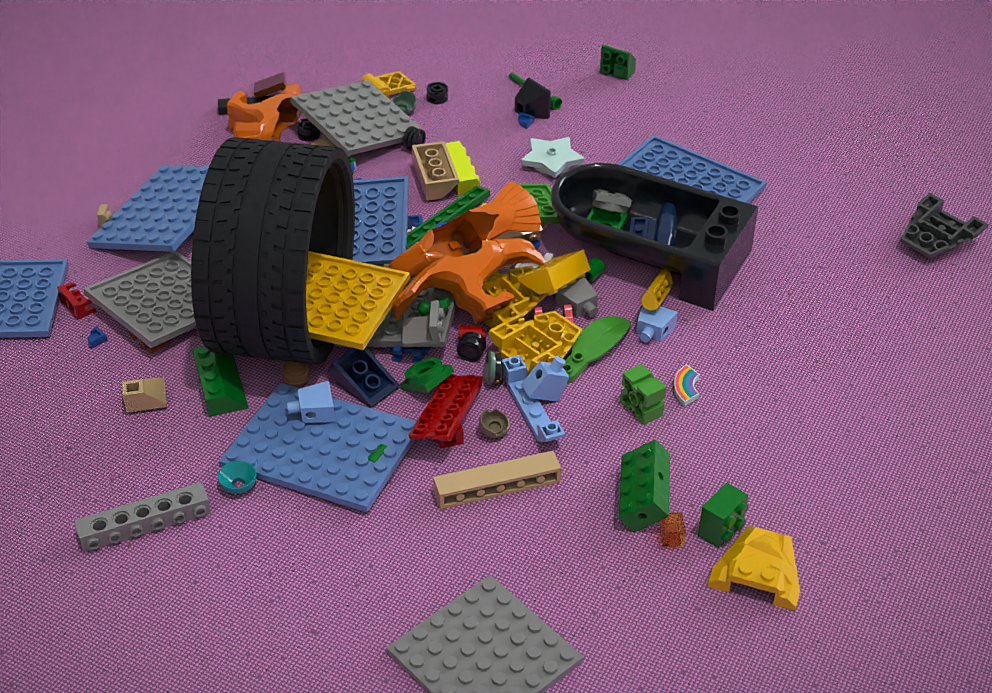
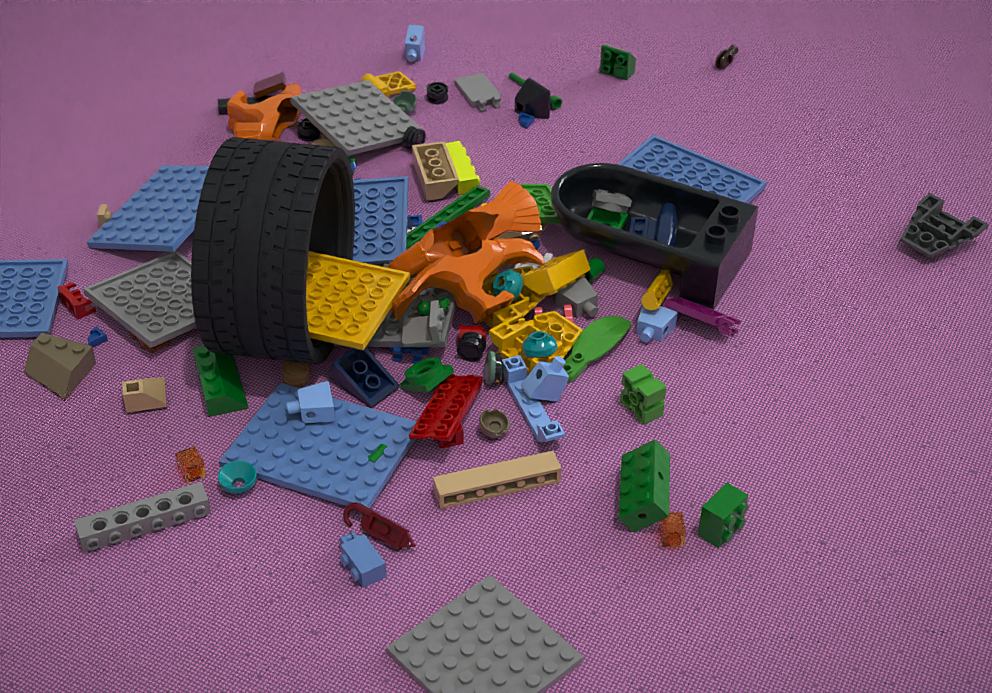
(59, 363): none -> dark tan wedge
(190, 464): none -> clear orange brick
(362, 559): none -> medium blue brick
(380, 526): none -> dark red plate
(415, 49): none -> light blue torso
(478, 91): none -> light grey tile
(512, 284): none -> teal piece
(539, 344): none -> teal piece
(552, 156): light aqua plate -> none
(684, 385): tile -> none
(704, 314): none -> magenta tile
(726, 57): none -> dark brown arm
(762, 562): yellow wedge -> none

